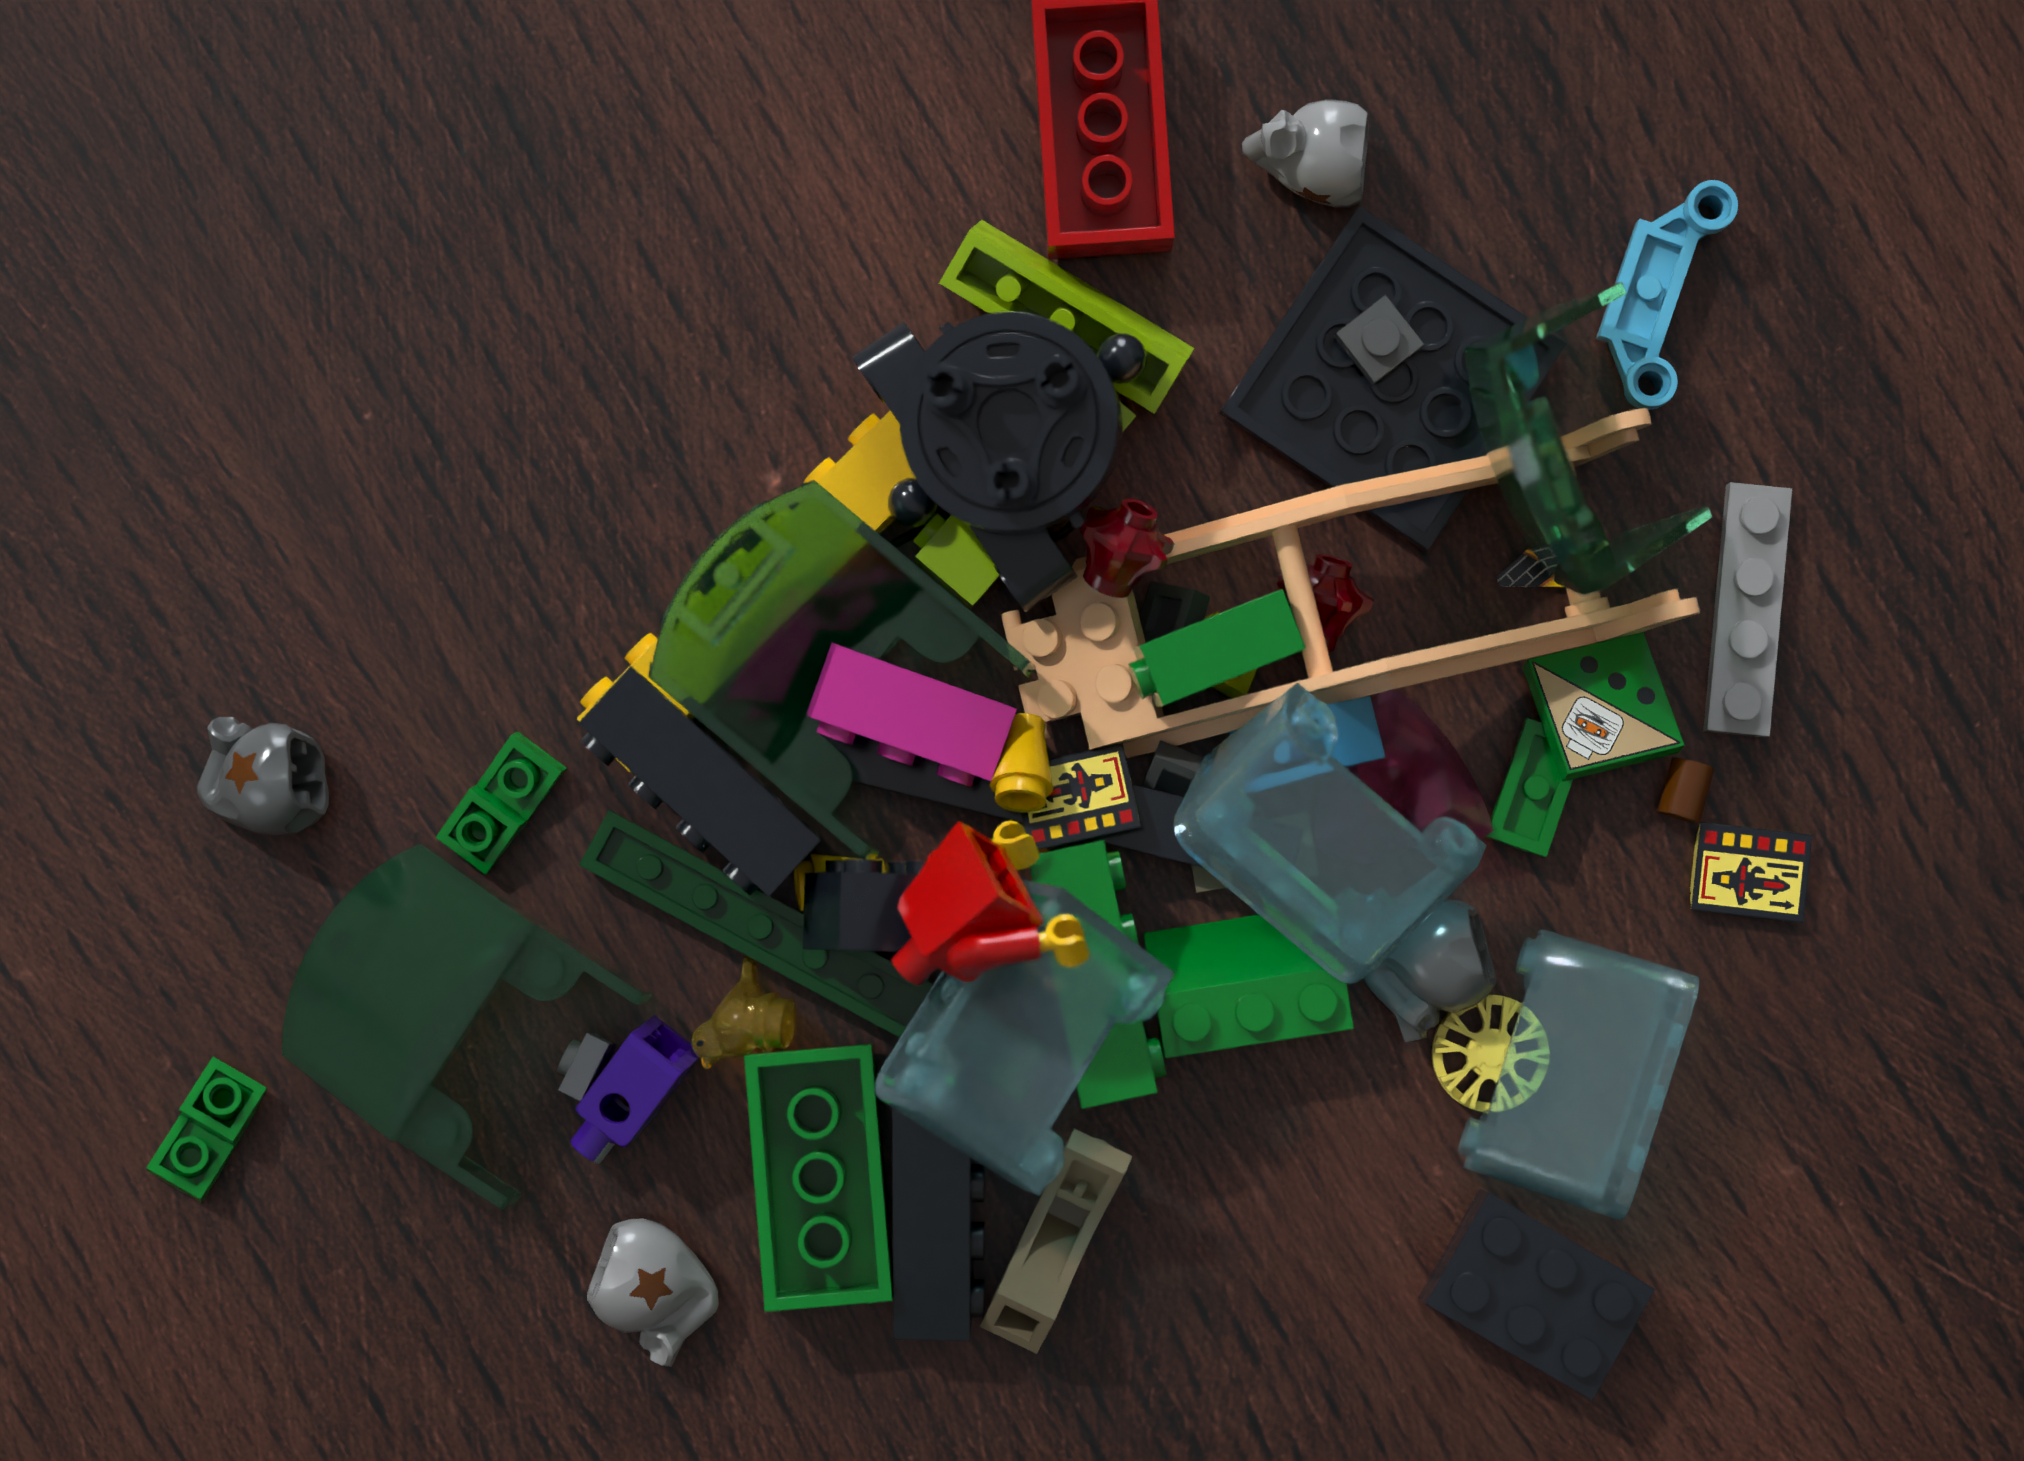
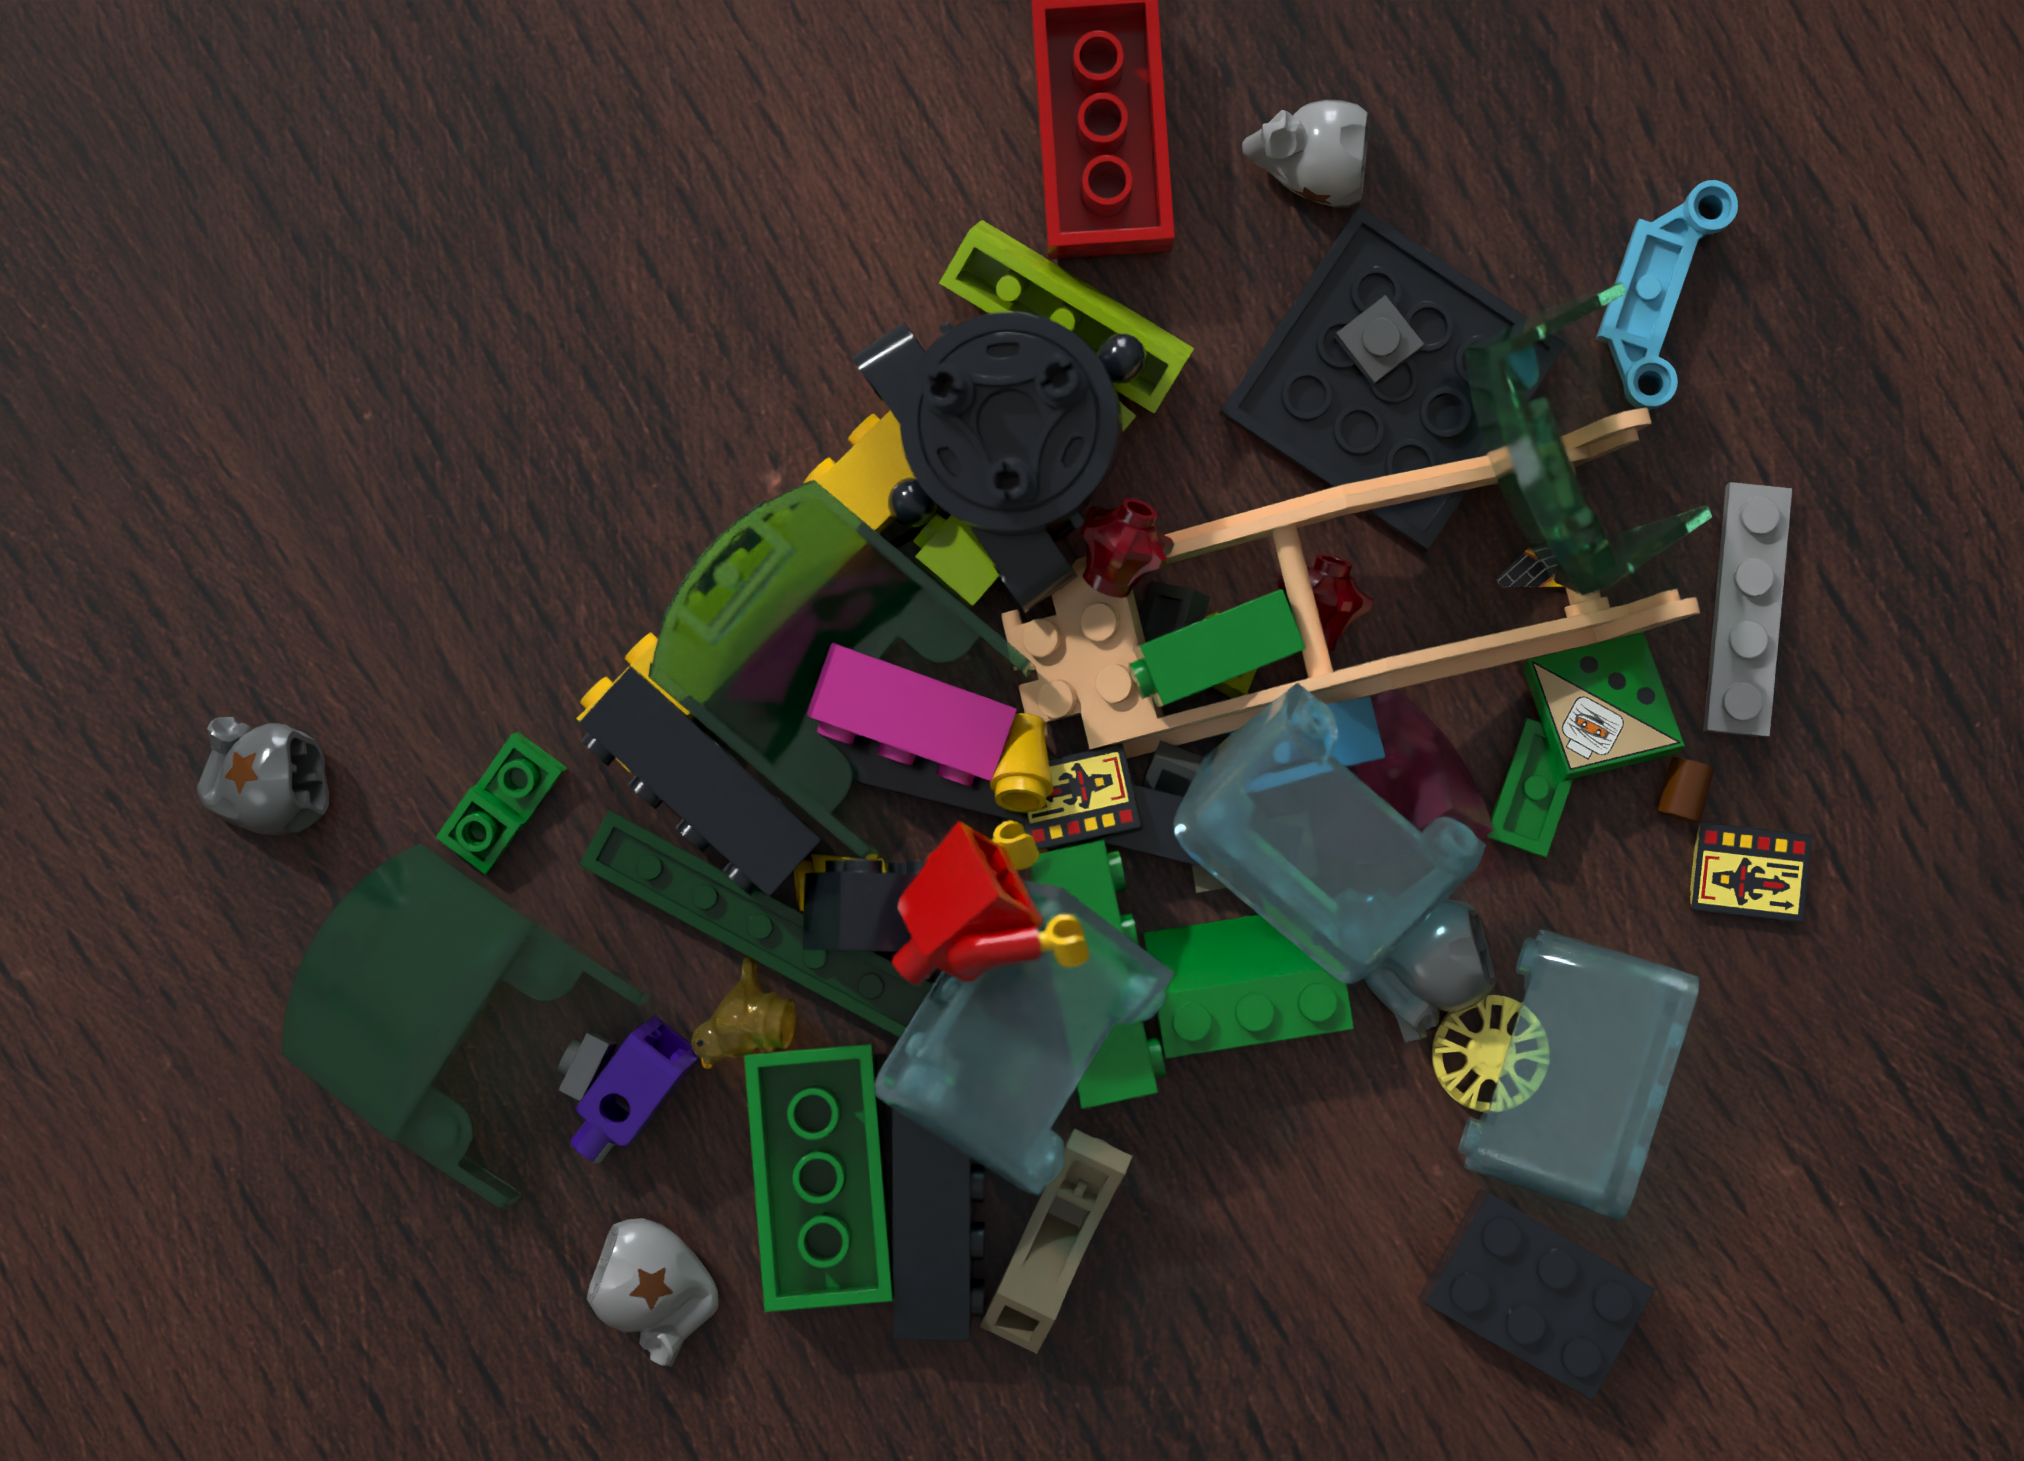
(207, 1129): green slope -> none

